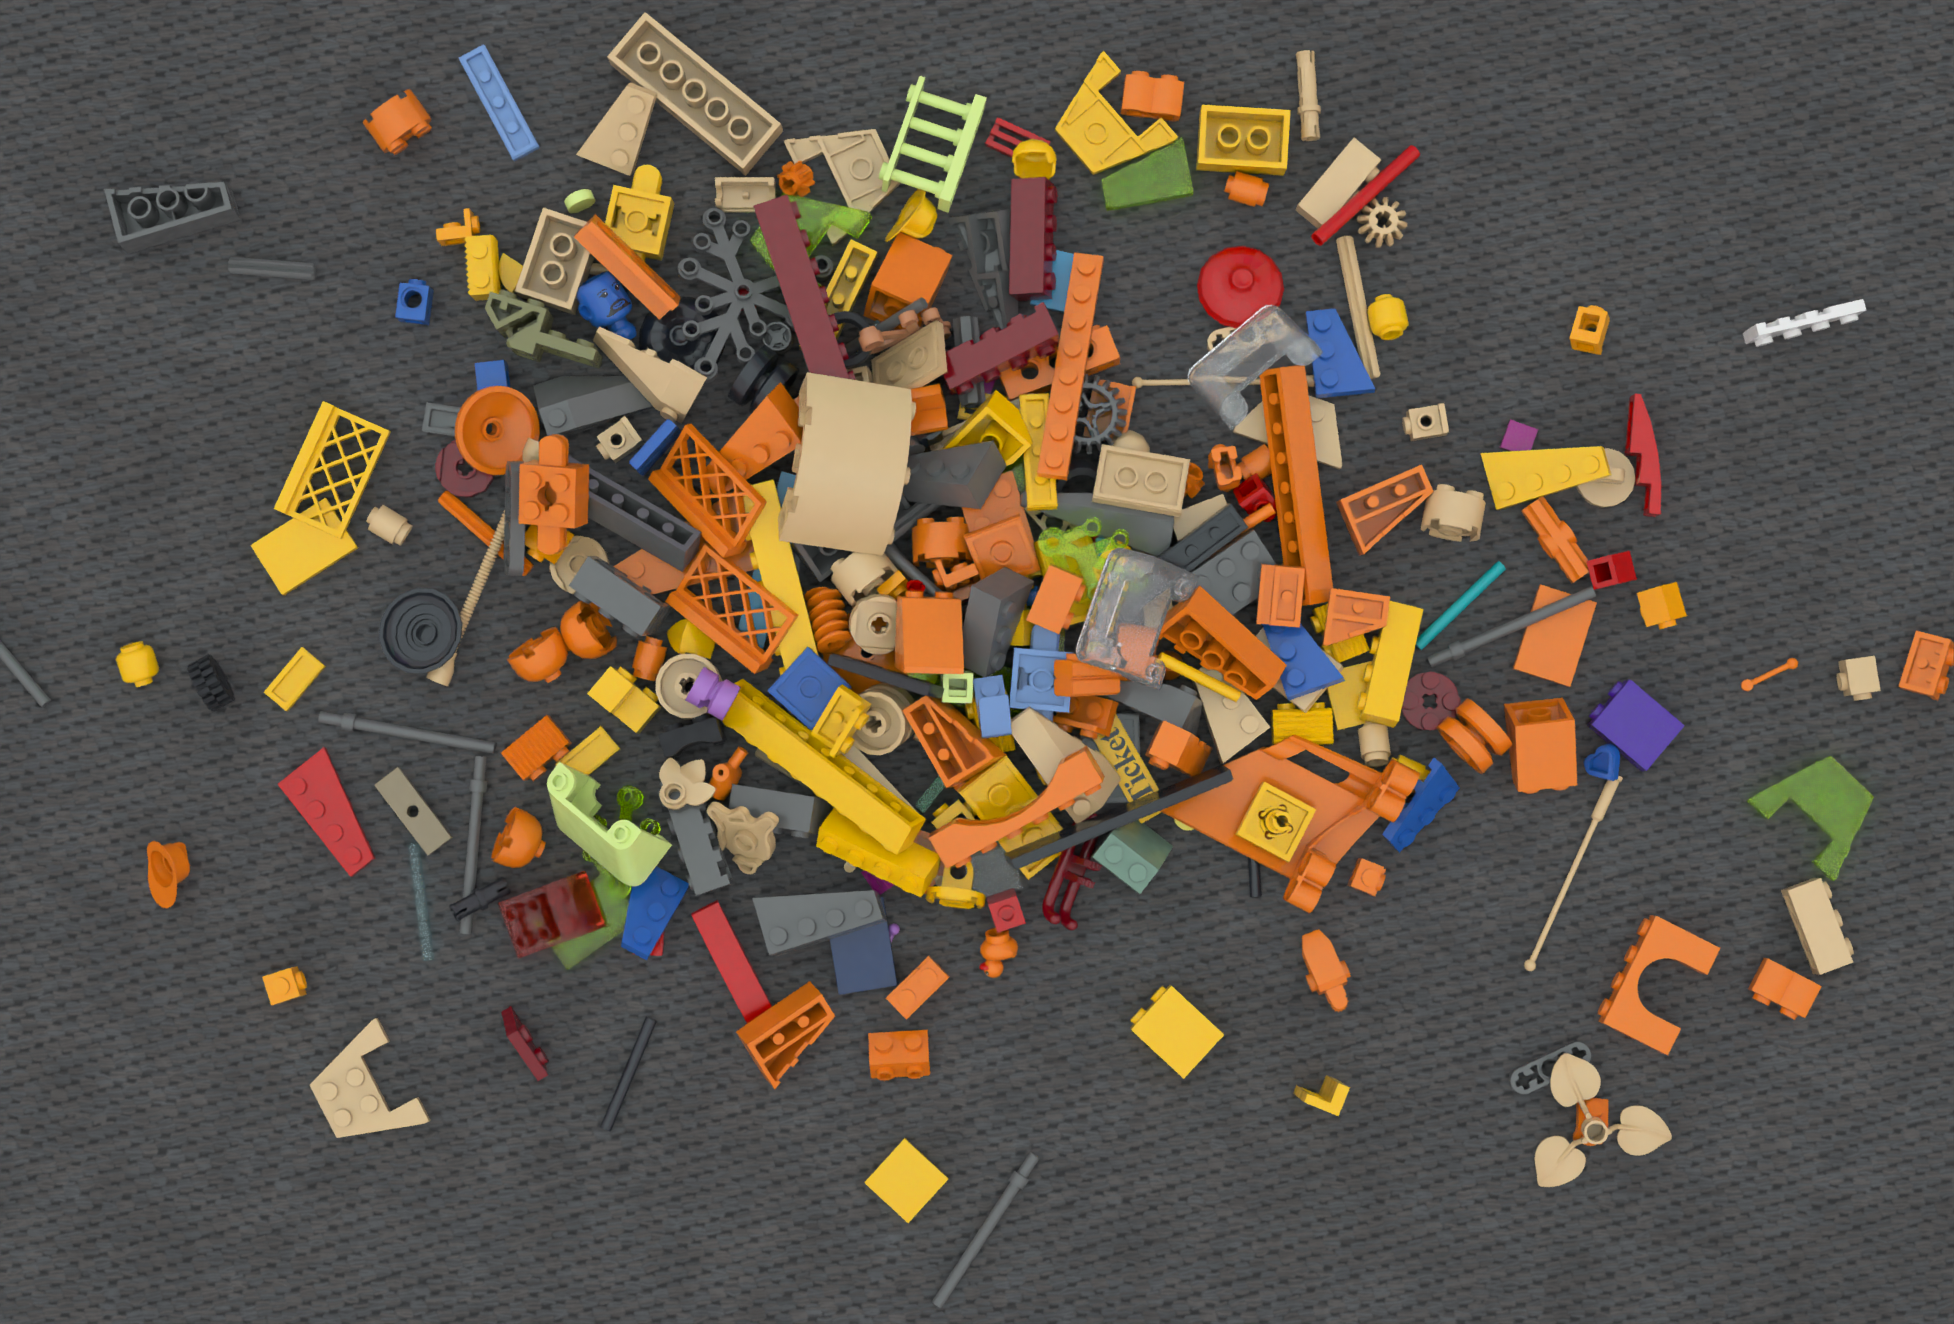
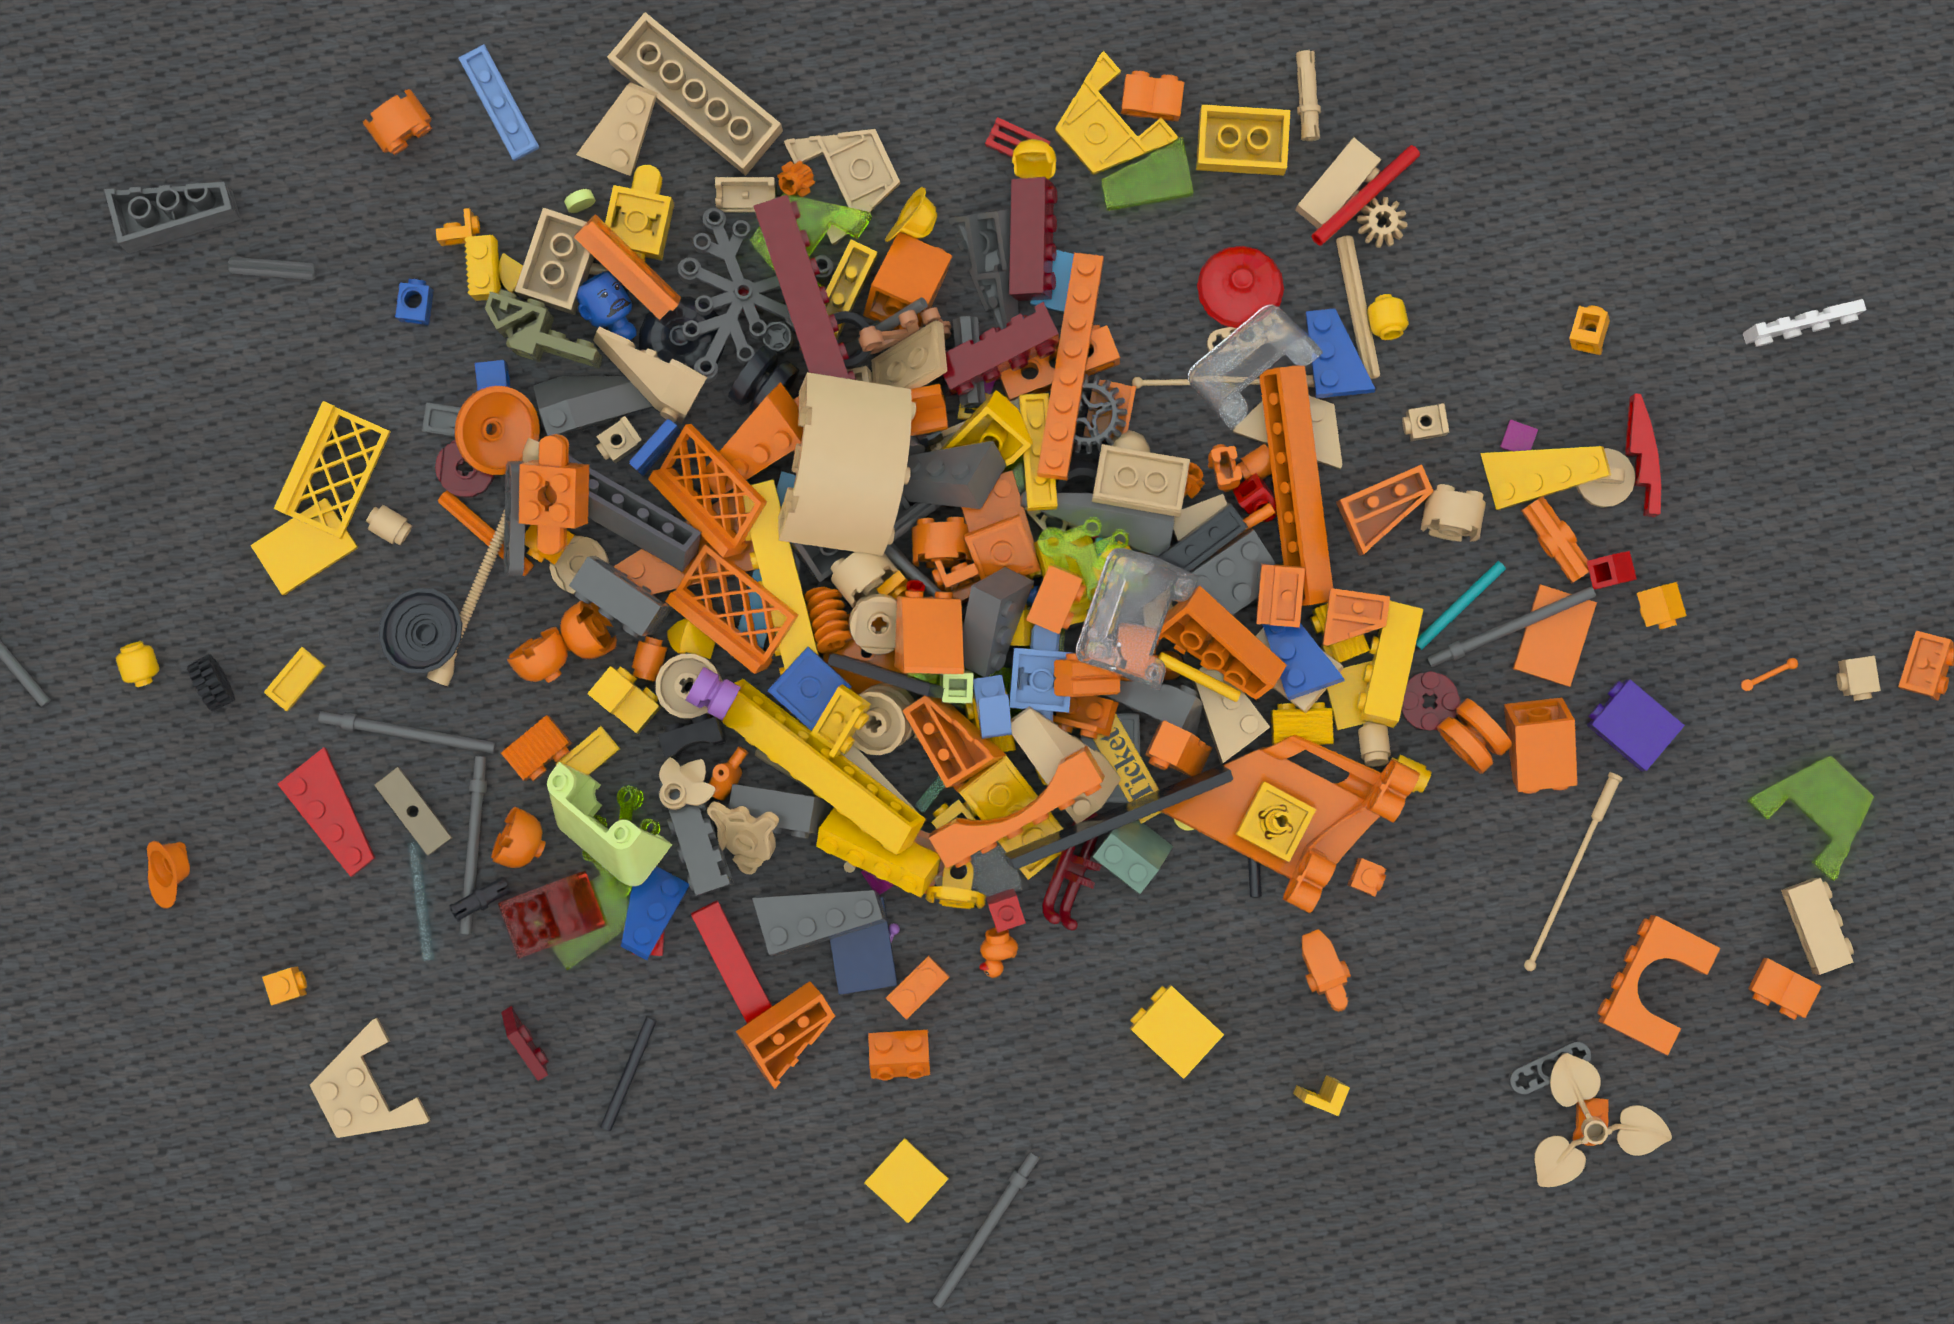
(952, 164): yellowish green fence -> none
(1246, 189): orange brick -> none
(1427, 801): blue wing -> none
(1604, 762): blue tile -> none

